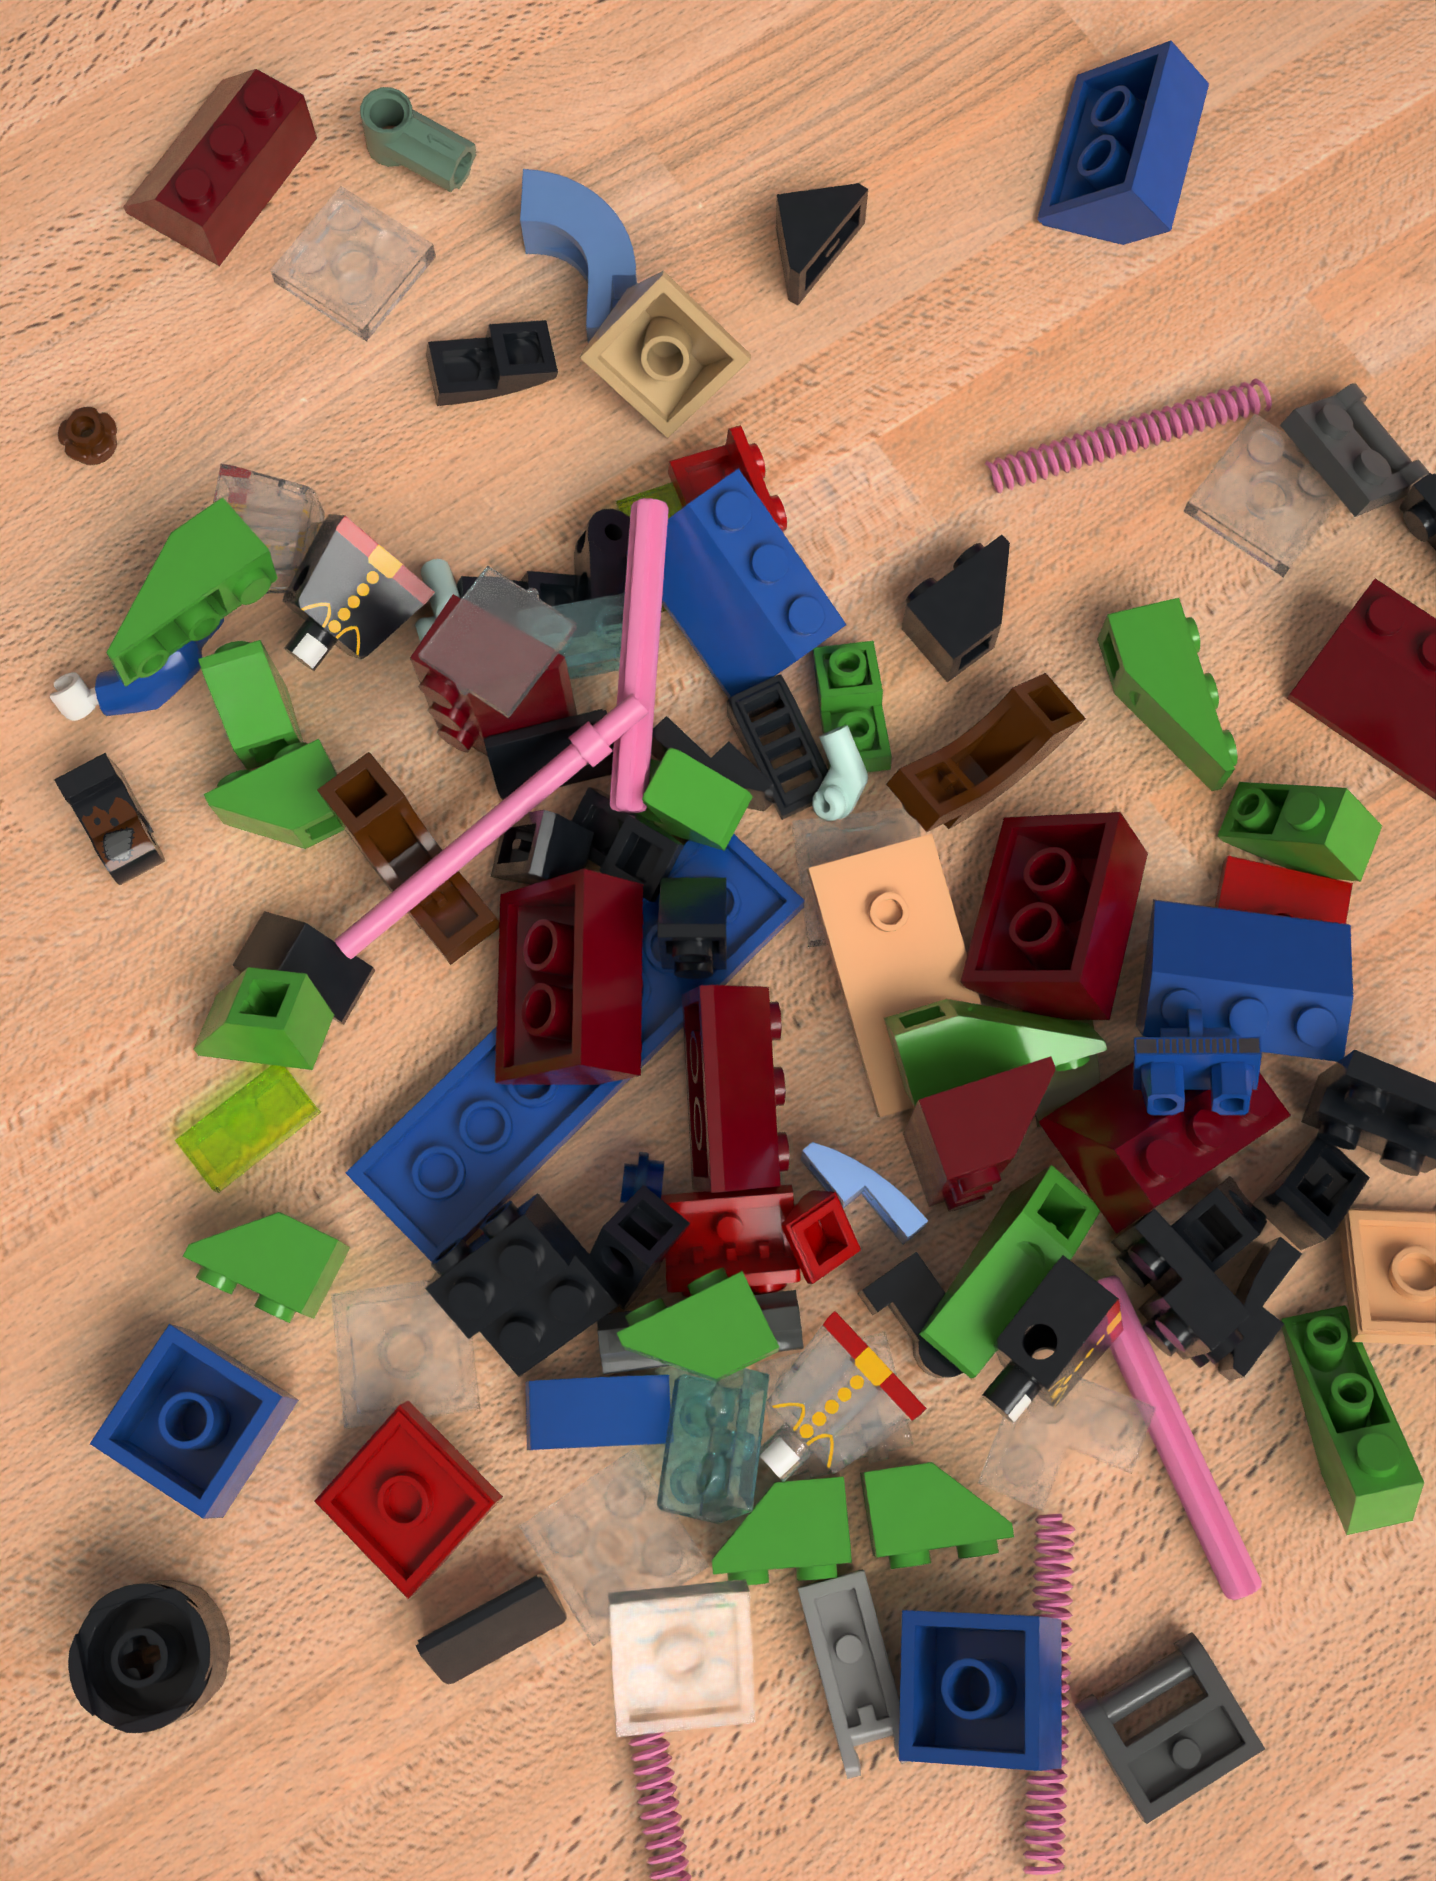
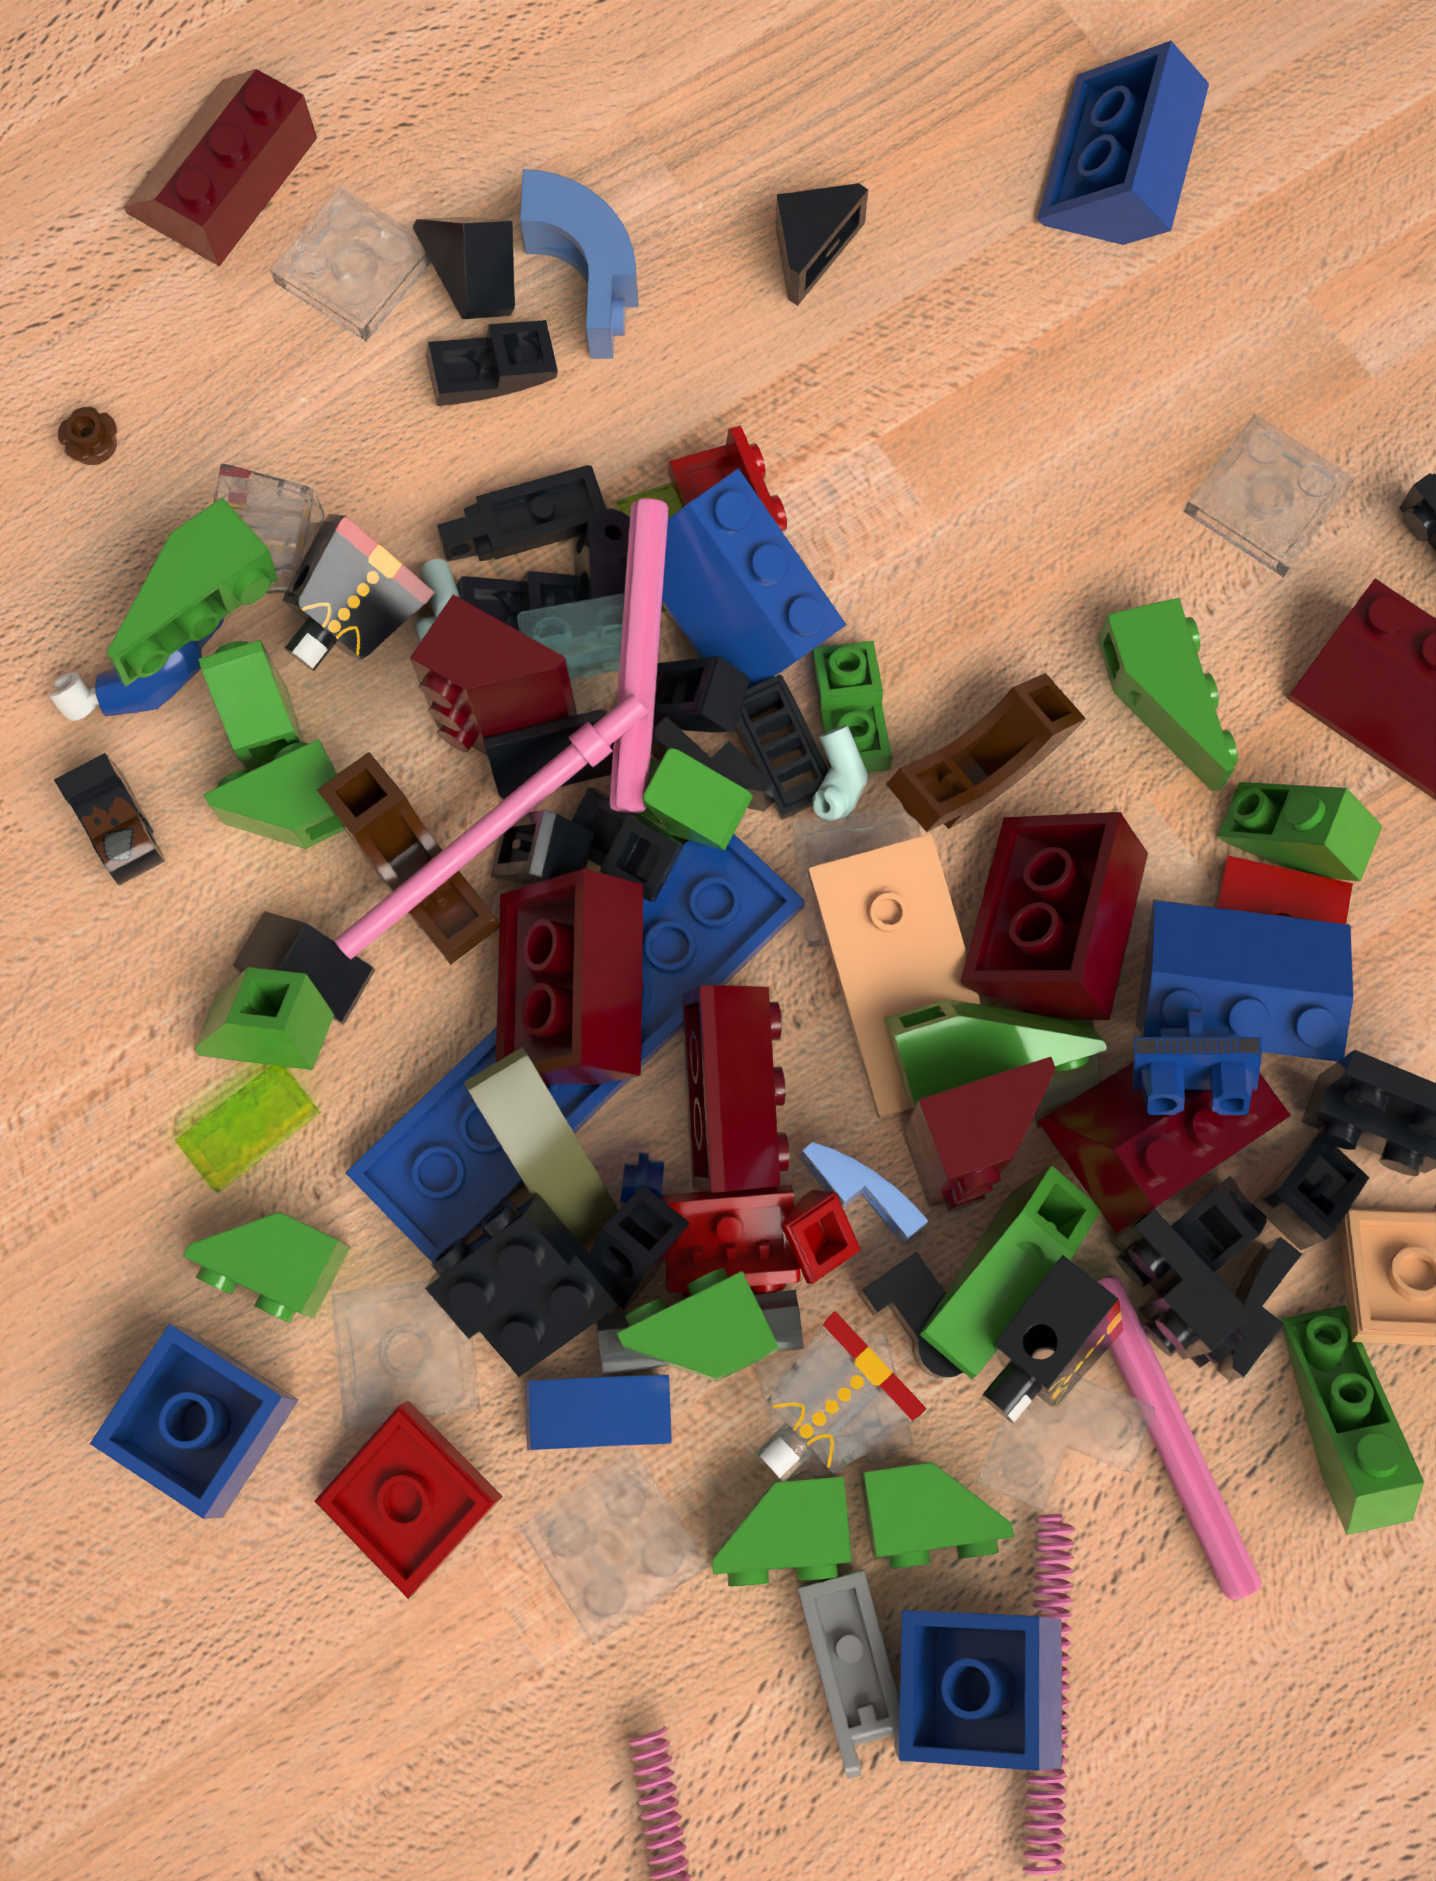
(109, 1665): black brick -> none
(416, 140): sand green piece -> none
(472, 262): none -> black slope
(493, 1629): black slope -> none
(498, 641): clear piece -> none
(524, 516): none -> black hinge
(542, 1143): none -> olive slope
(663, 352): tan slope -> none
(681, 1657): clear plate -> none
(693, 926): black slope -> none
(700, 694): none -> black slope
(713, 1446): clear light blue bracket -> none
(962, 612): black slope -> none
(1182, 1748): dark grey plate -> none
(1187, 422): bright pink piece -> none
(1353, 451): dark grey plate -> none

